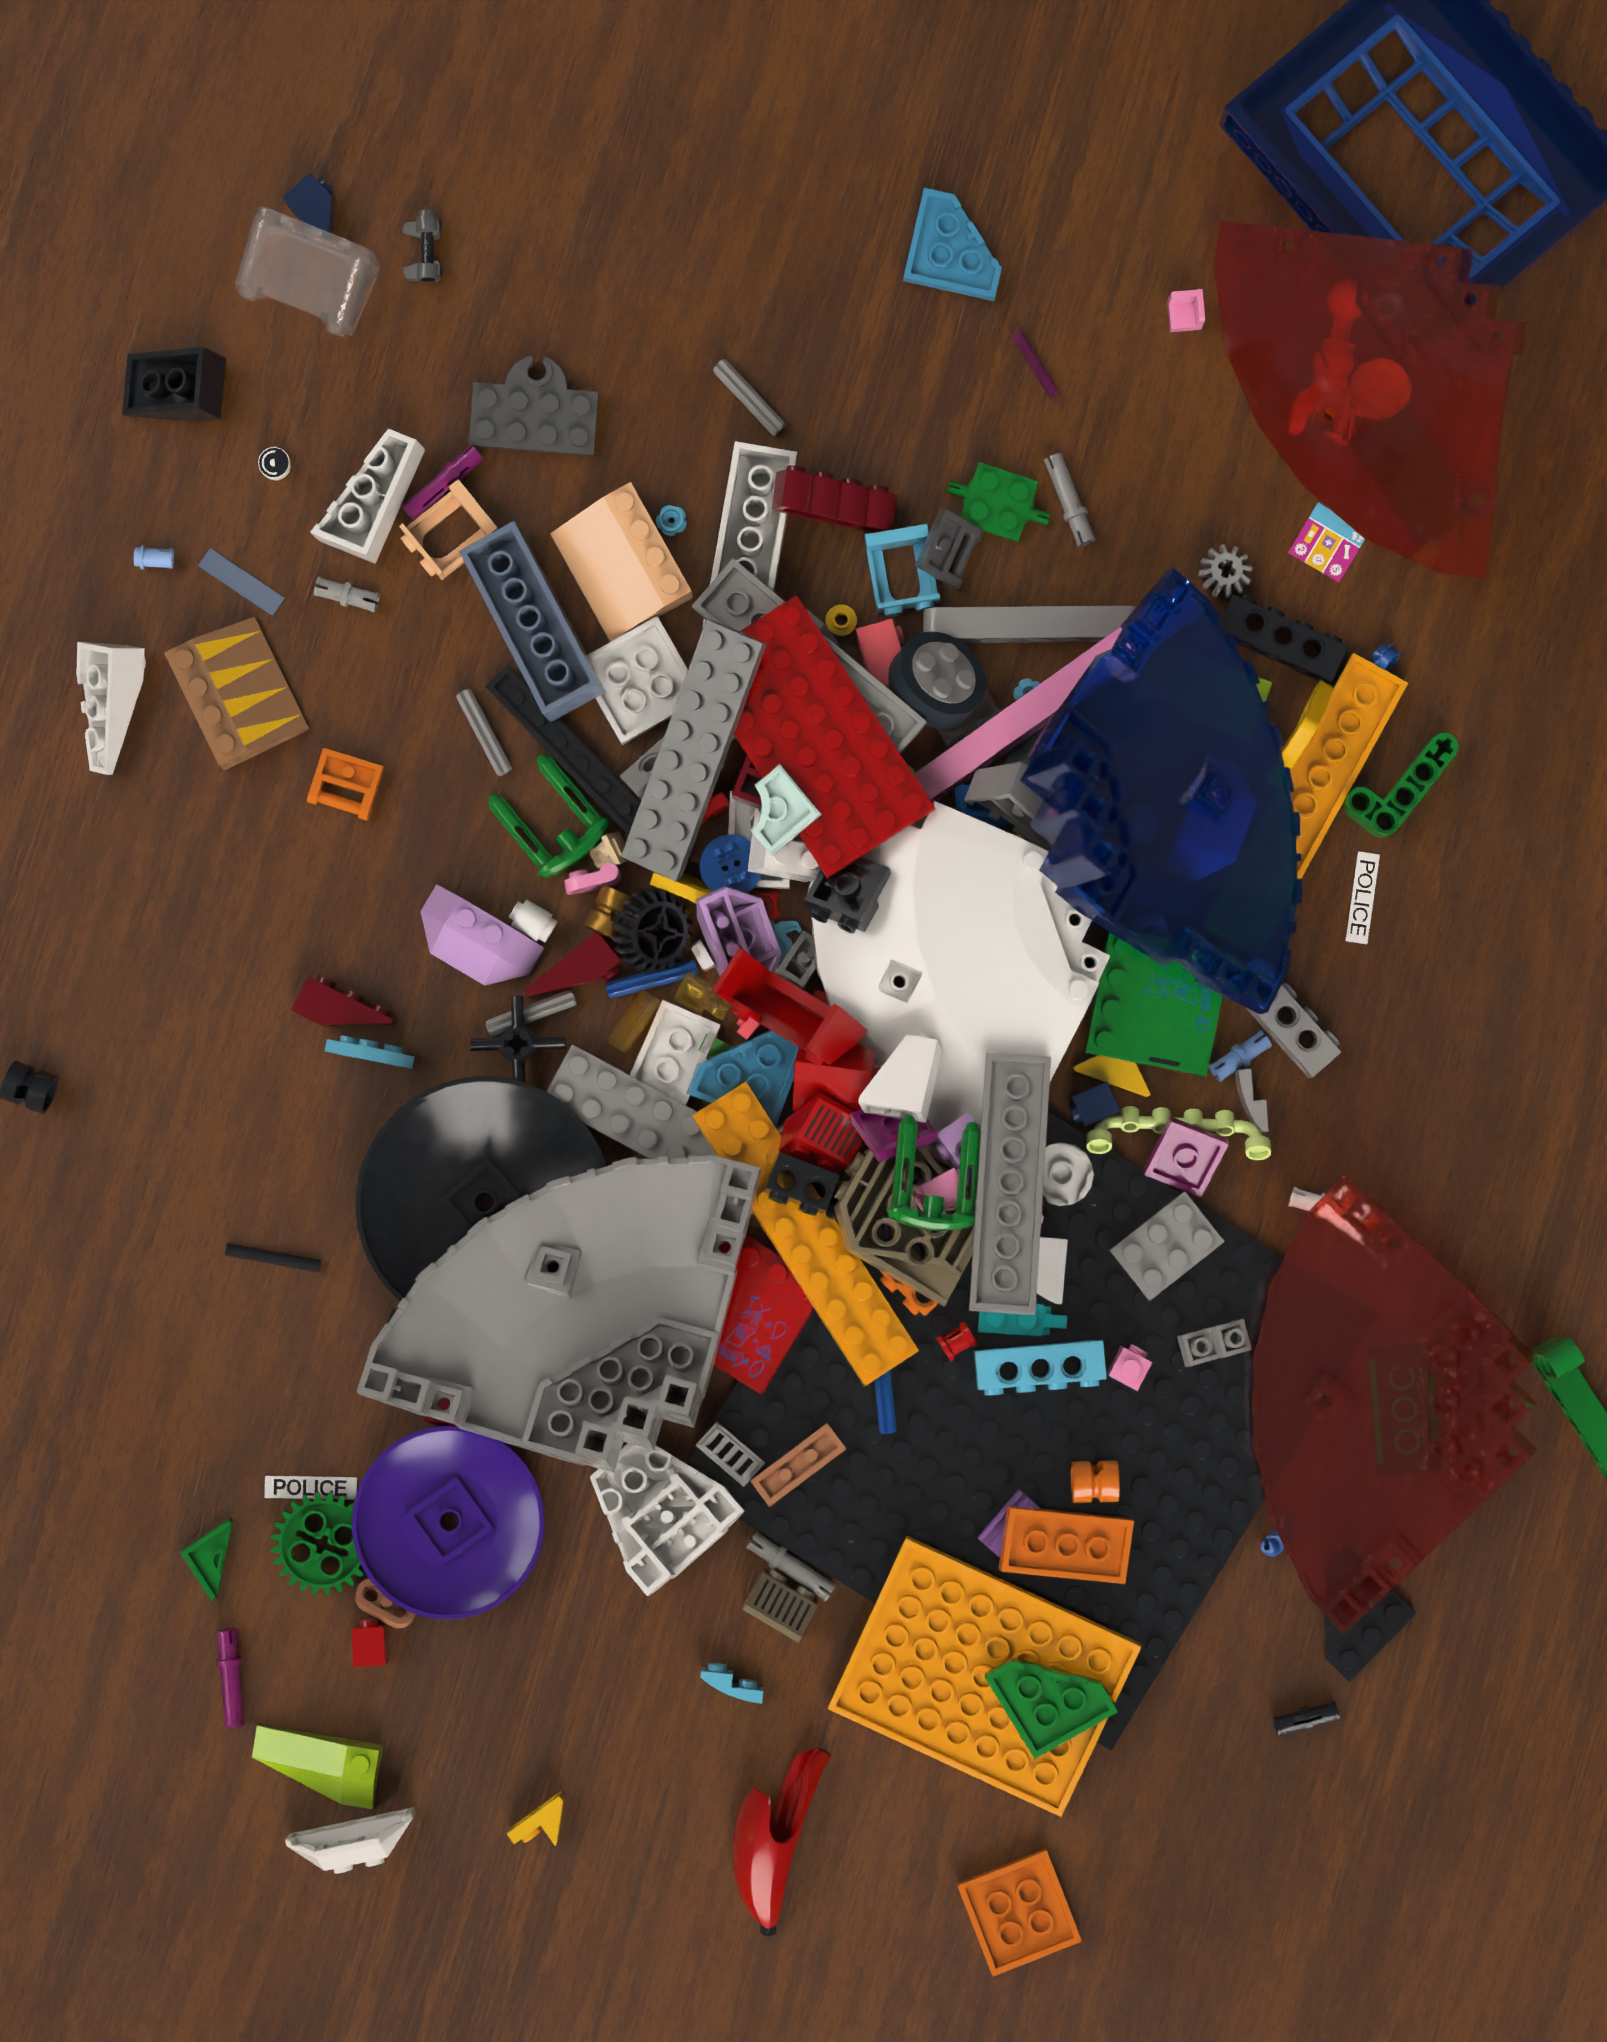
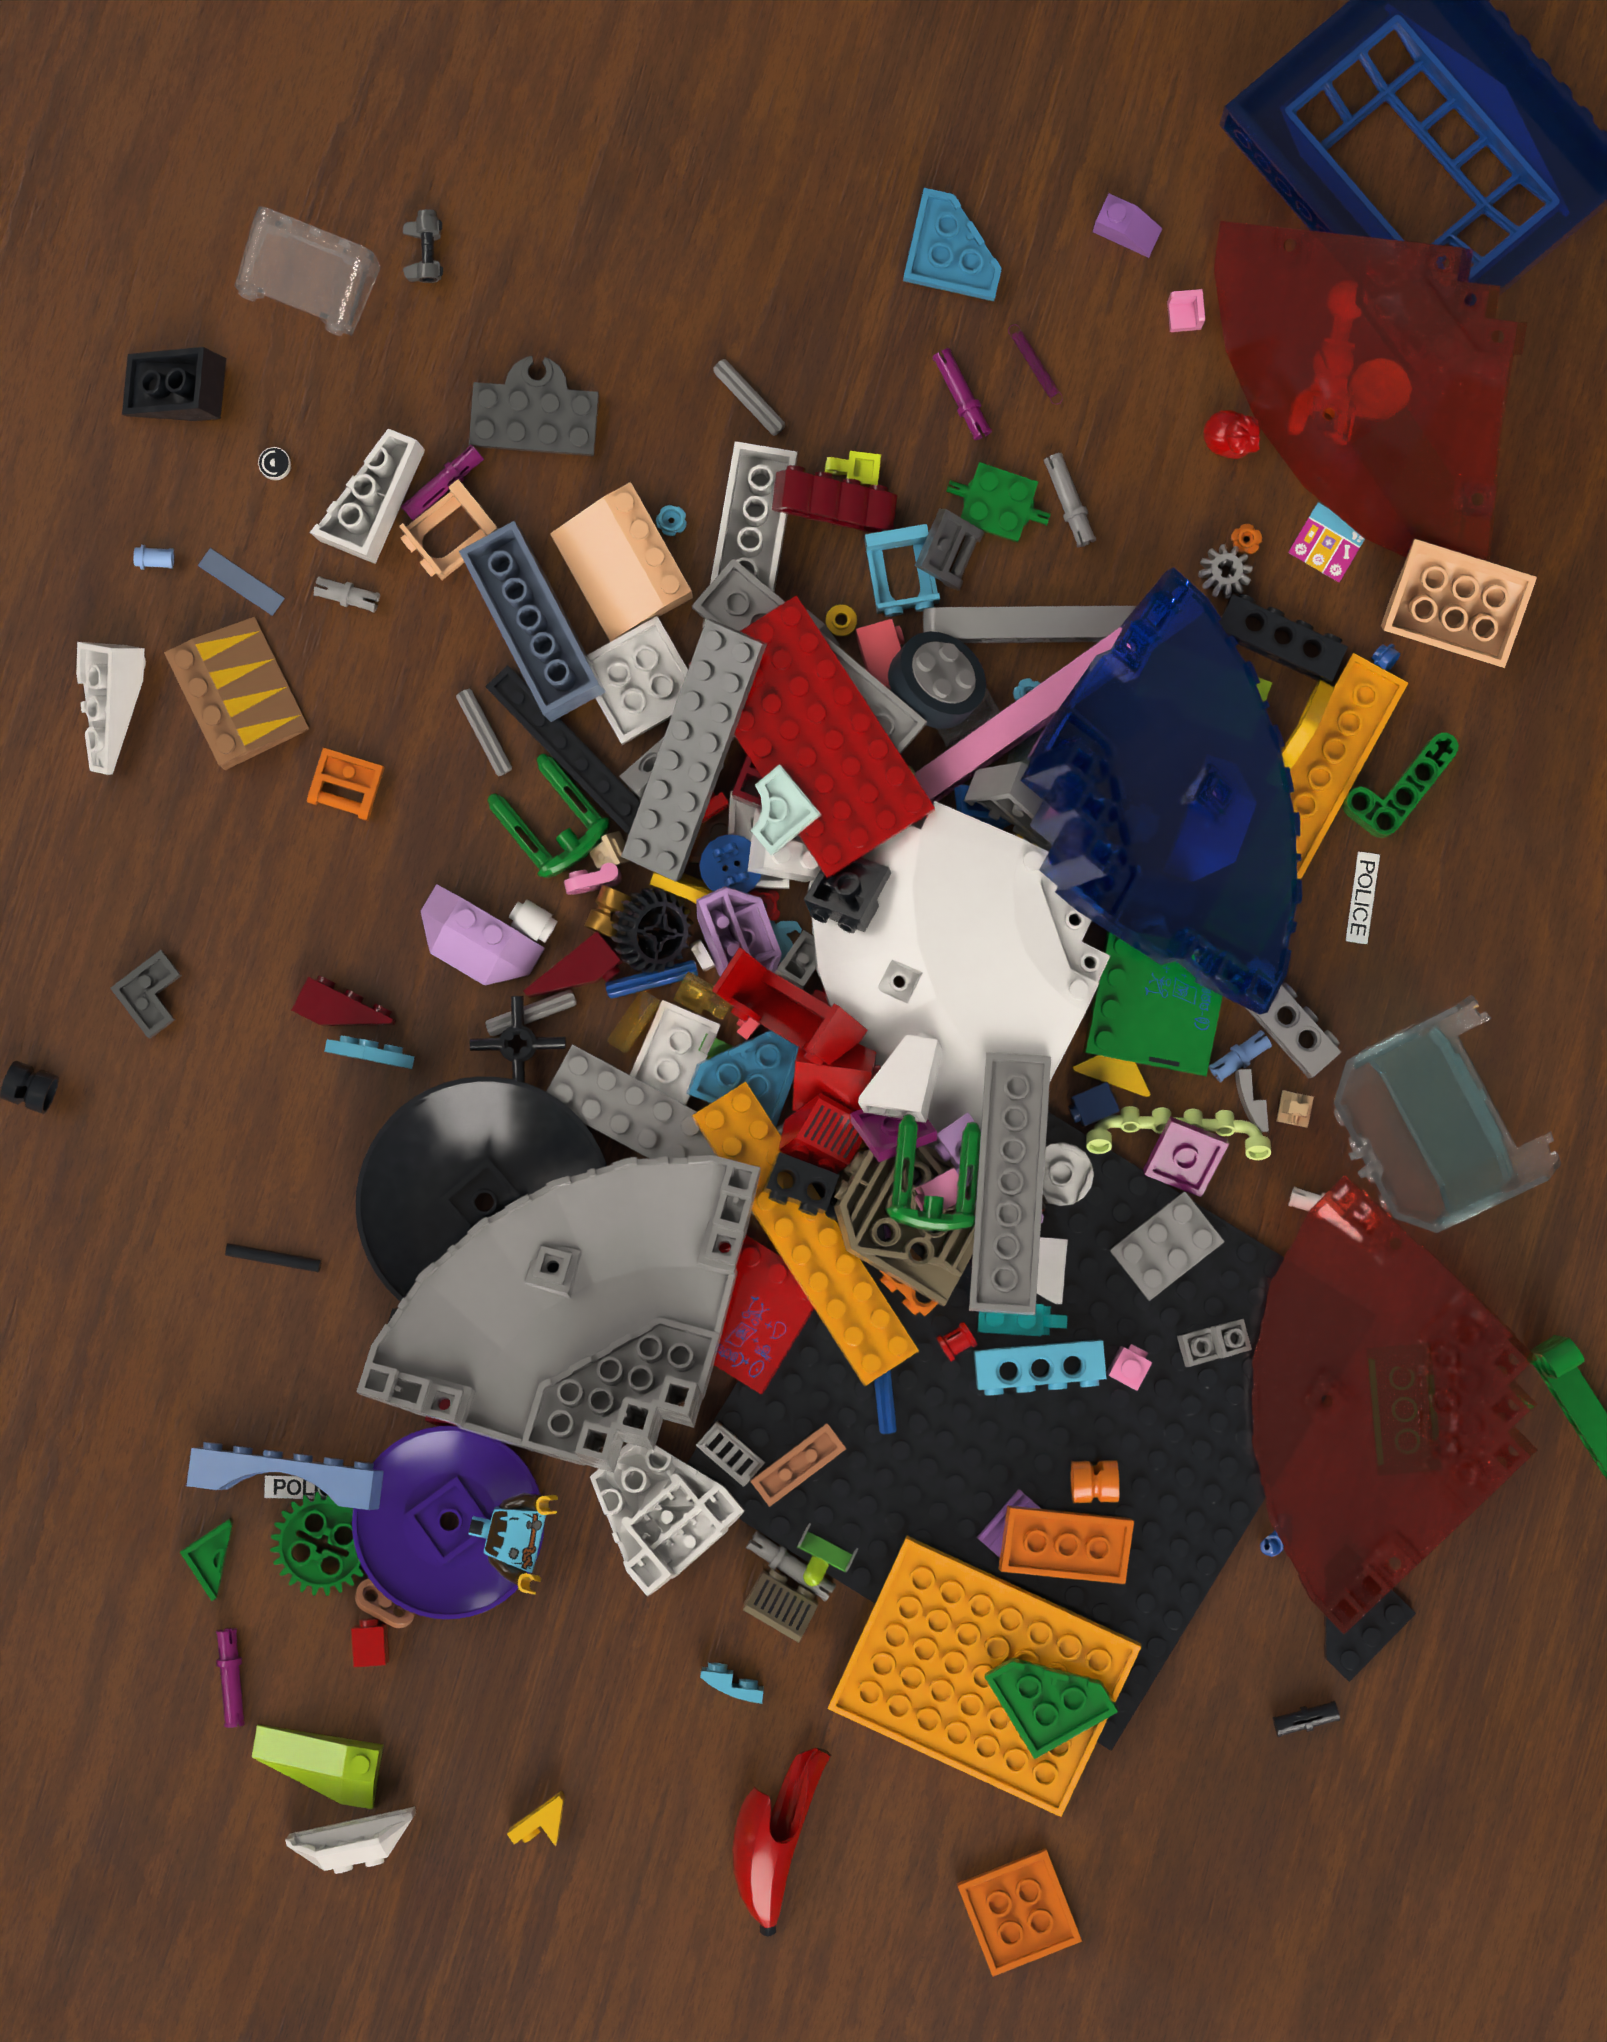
(140, 990): none -> dark grey plate
(312, 202): dark blue slope -> none
(345, 1485): none -> medium blue arch
(514, 1536): none -> torso
(825, 1554): none -> piece
(859, 466): none -> neon yellow plate
(968, 405): none -> magenta pin
(1127, 225): none -> medium lavender slope
(1232, 434): none -> red hair
(1238, 539): none -> orange plate
(1294, 1109): none -> tan brick
(1432, 1126): none -> windscreen
(1458, 603): none -> light nougat slope

